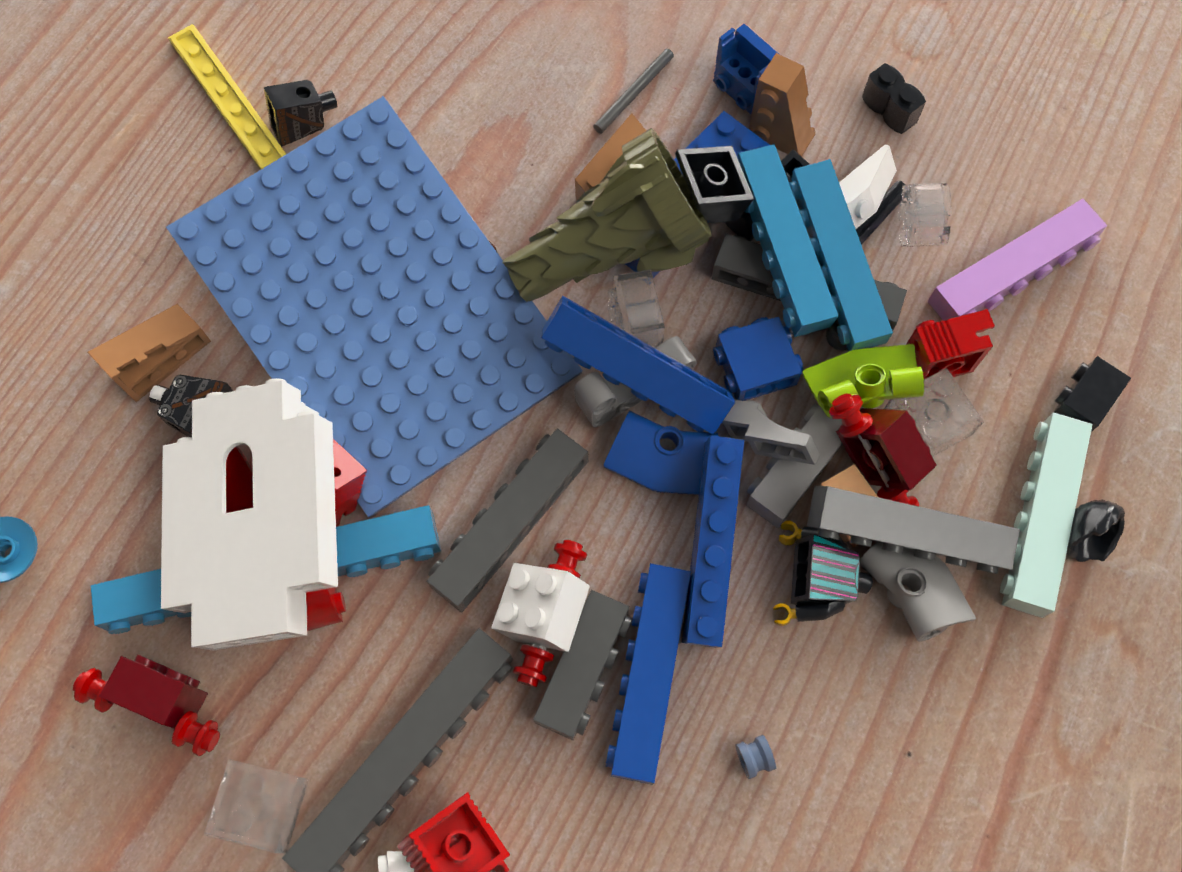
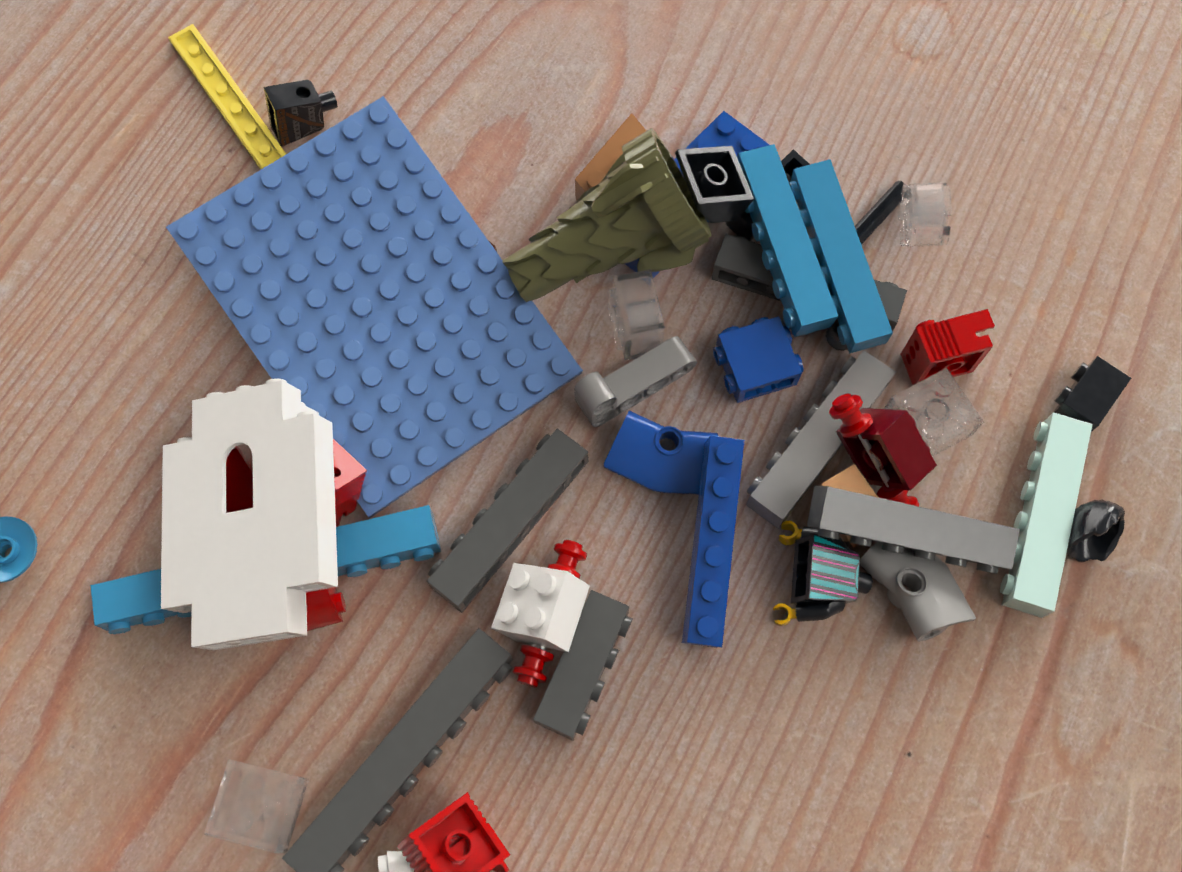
(150, 351): medium nougat wedge -> none
(154, 694): dark red brick -> none
(177, 400): torso -> none
(633, 91): dark grey bar -> none
(637, 366): blue brick -> none
(650, 675): blue brick -> none
(740, 64): blue piece -> none
(755, 756): sand blue wheel -> none
(767, 438): light grey slope -> none
(781, 107): medium nougat wedge -> none
(868, 184): white slope -> none
(868, 372): lime panel -> none
(893, 98): black brick -> none
(1019, 262): lavender brick -> none

